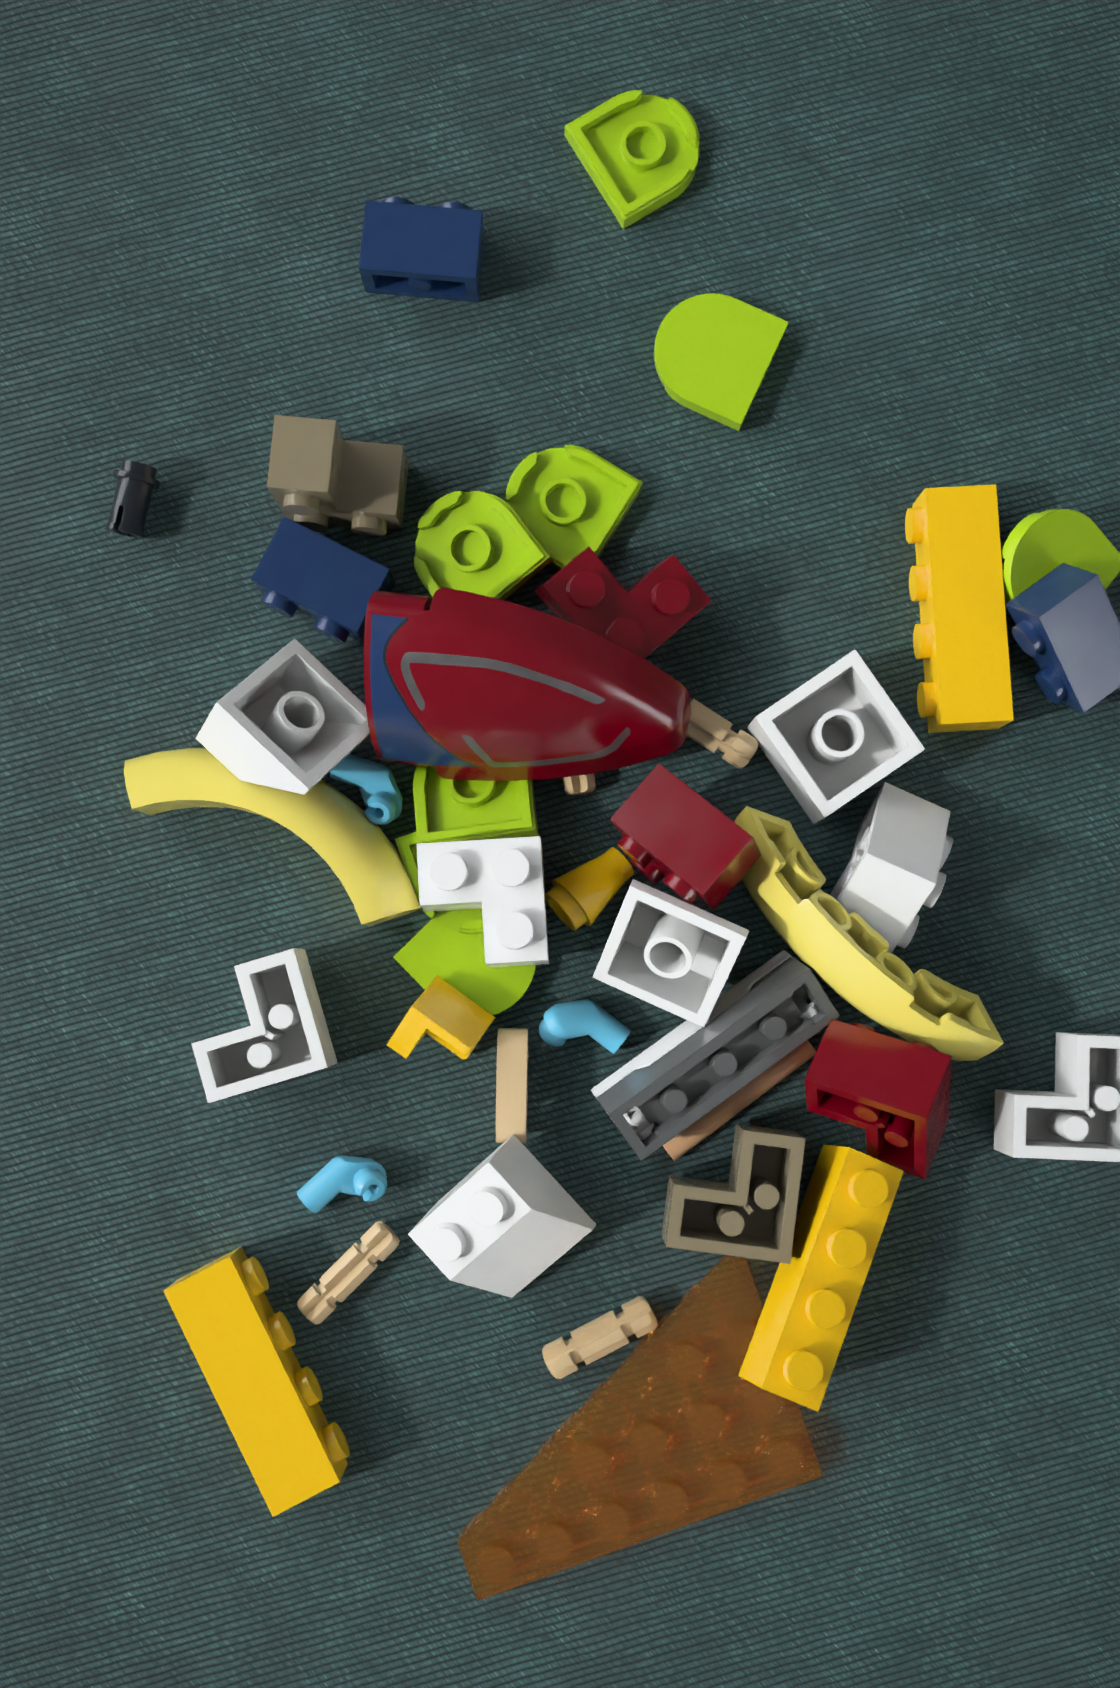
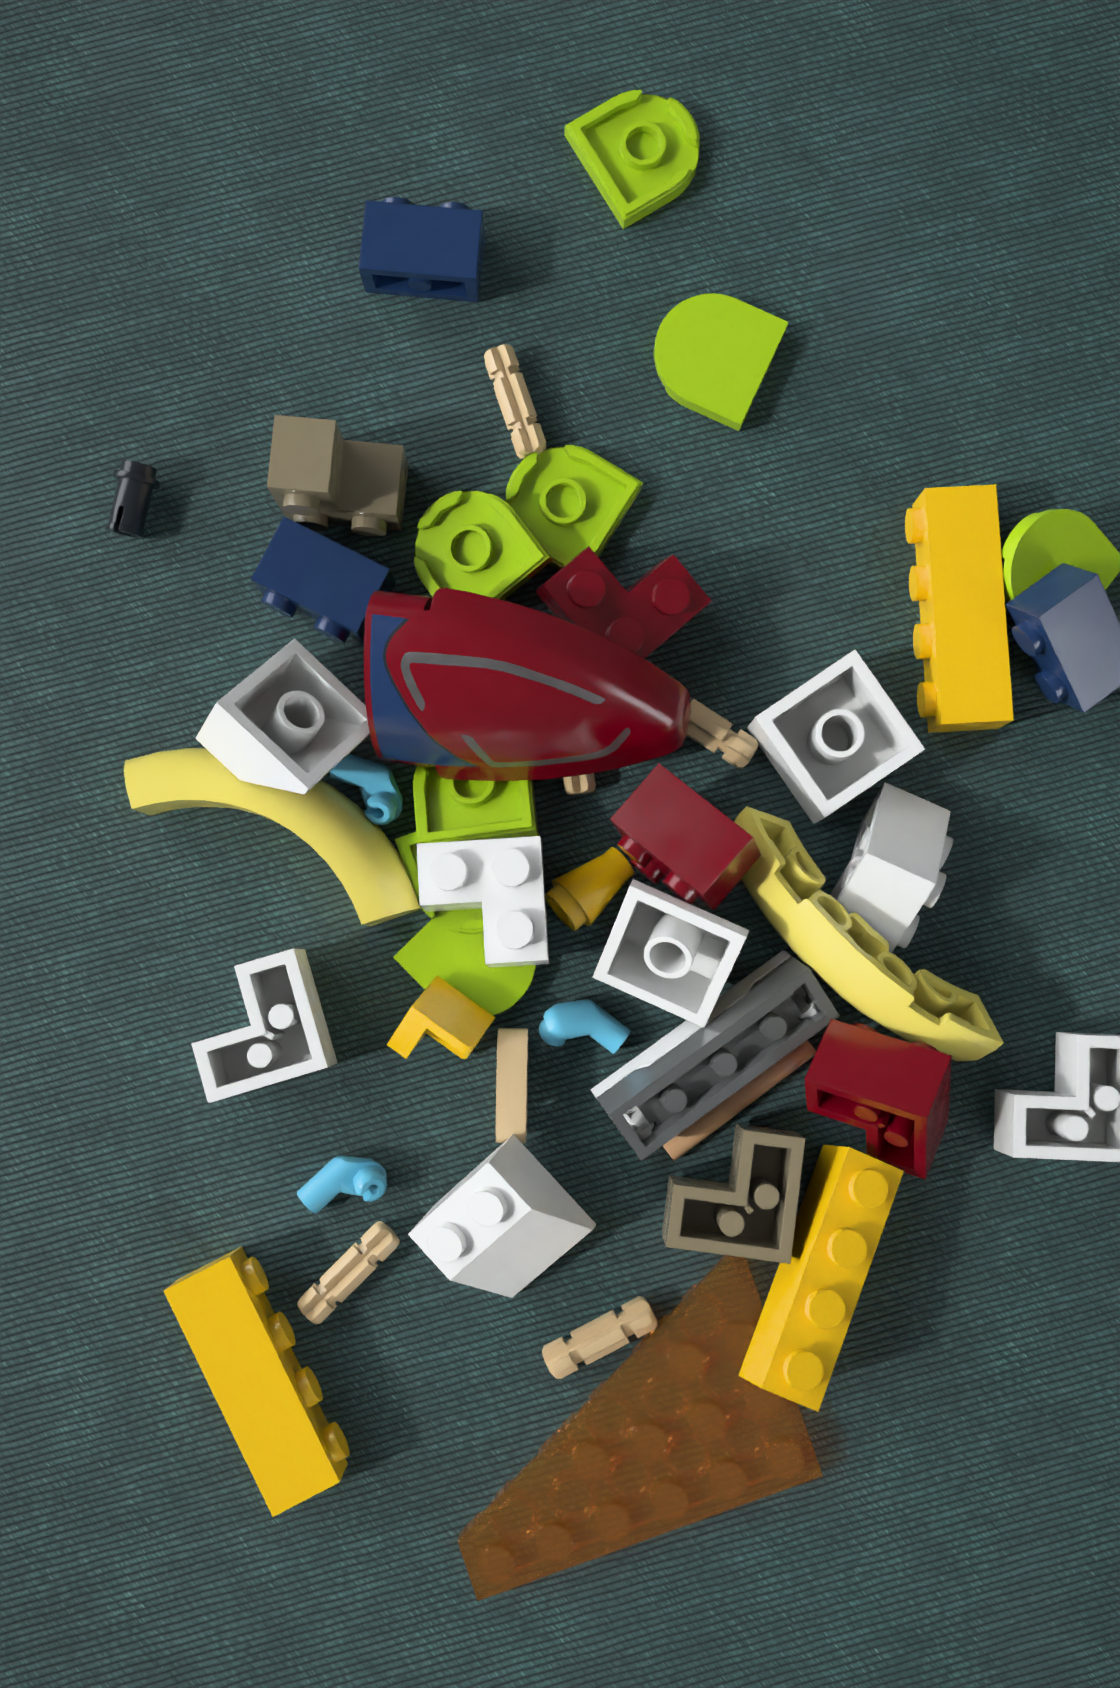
(514, 400): none -> tan axle

